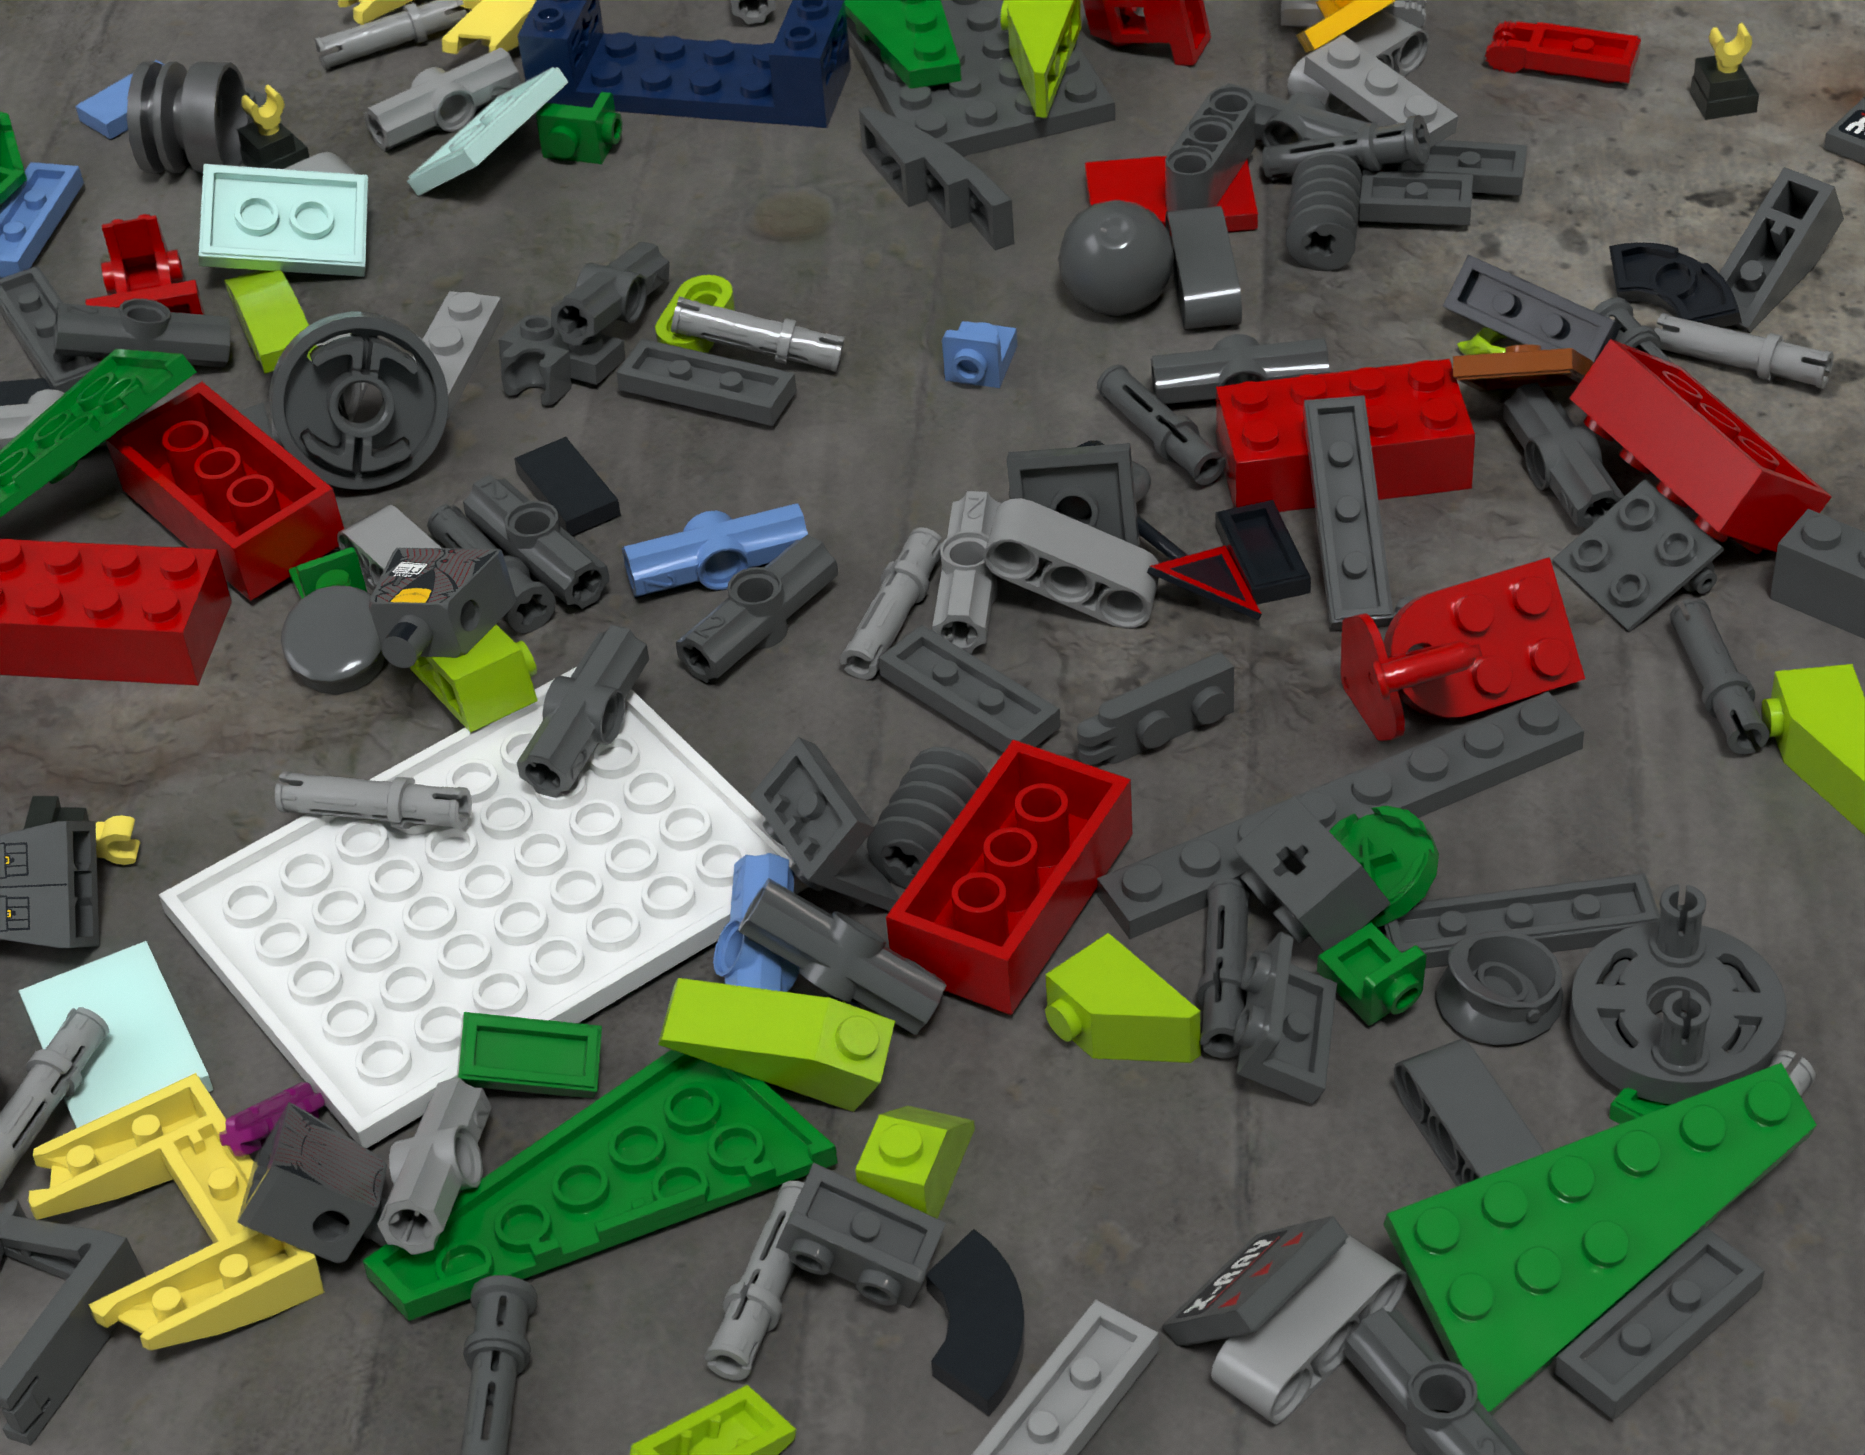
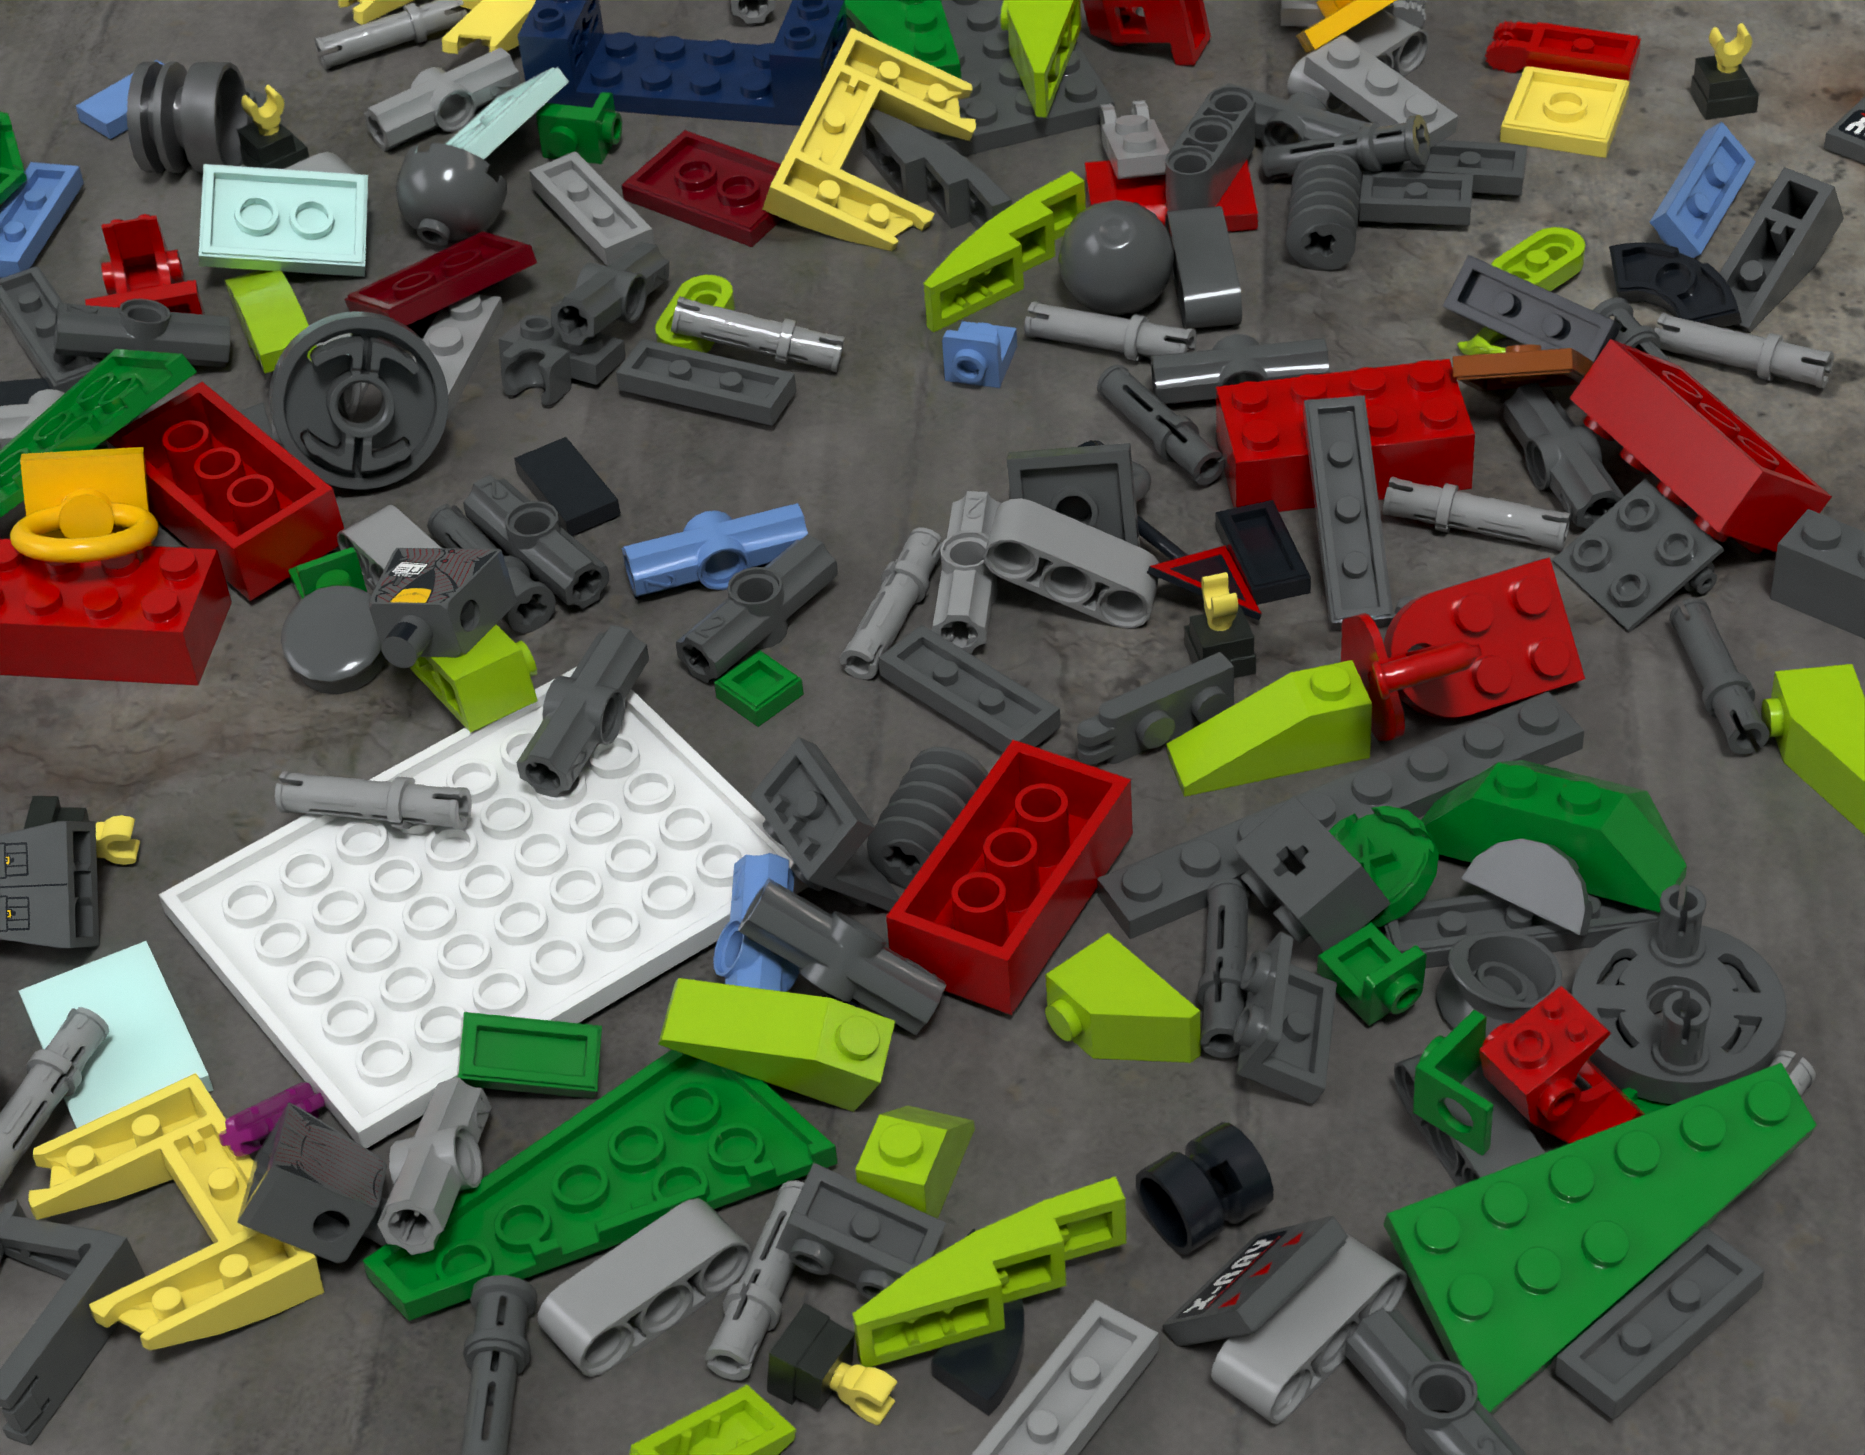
(84, 505): none -> yellow tile
(443, 278): none -> dark red tile
(448, 194): none -> dark grey cylinder
(590, 206): none -> light grey plate
(644, 1287): none -> light grey beam
(707, 187): none -> dark red tile
(759, 688): none -> green tile
(810, 181): none -> light yellow wedge
(817, 1359): none -> pearl dark grey piece
(965, 1285): none -> lime slope
(997, 254): none -> lime slope
(1131, 336): none -> light grey pin
(1133, 142): none -> light grey hinge
(1210, 1184): none -> black wheel
(1221, 628): none -> pearl dark grey piece
(1284, 729): none -> lime slope
(1439, 1076): none -> green bracket
(1462, 511): none -> light grey pin
(1535, 879): none -> tile
(1539, 1061): none -> red tile
(1545, 257): none -> lime plate
(1565, 111): none -> light yellow tile
(1598, 823): none -> green wedge
(1703, 191): none -> medium blue plate

